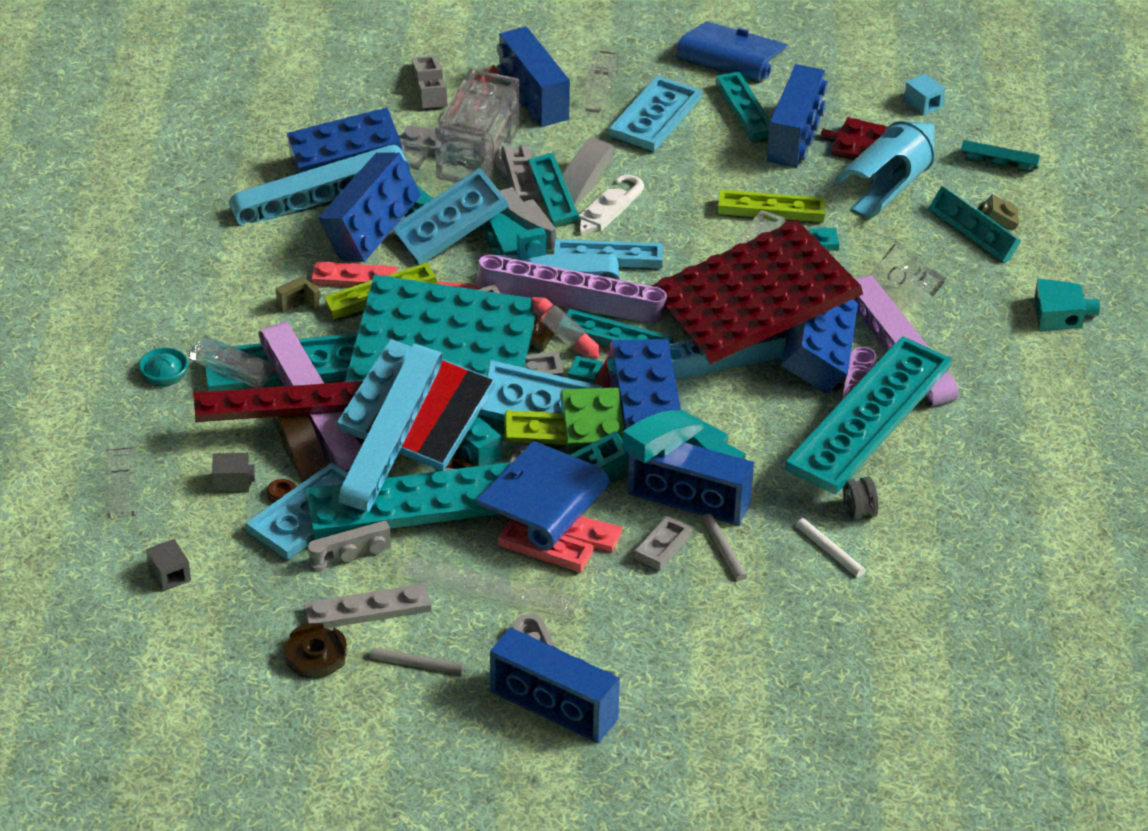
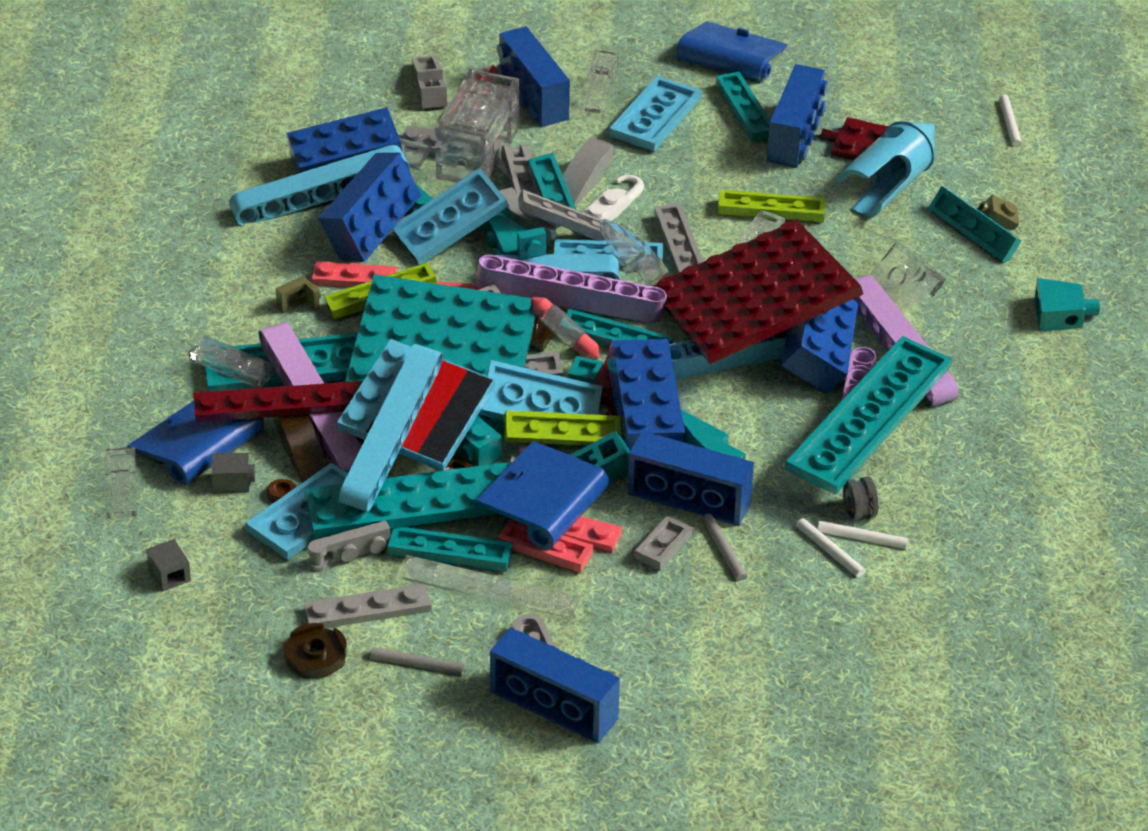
(163, 366): teal hat -> none
(190, 446): none -> blue door
(450, 548): none -> teal plate
(559, 215): none -> light grey plate
(590, 414): bright green plate -> none
(633, 253): none -> clear slope
(660, 434): teal slope -> none
(677, 236): none -> light grey plate
(826, 237): teal plate -> none
(863, 535): none -> white bar
(924, 94): medium azure brick -> none
(1000, 155): teal plate -> none
(1010, 120): none -> white bar

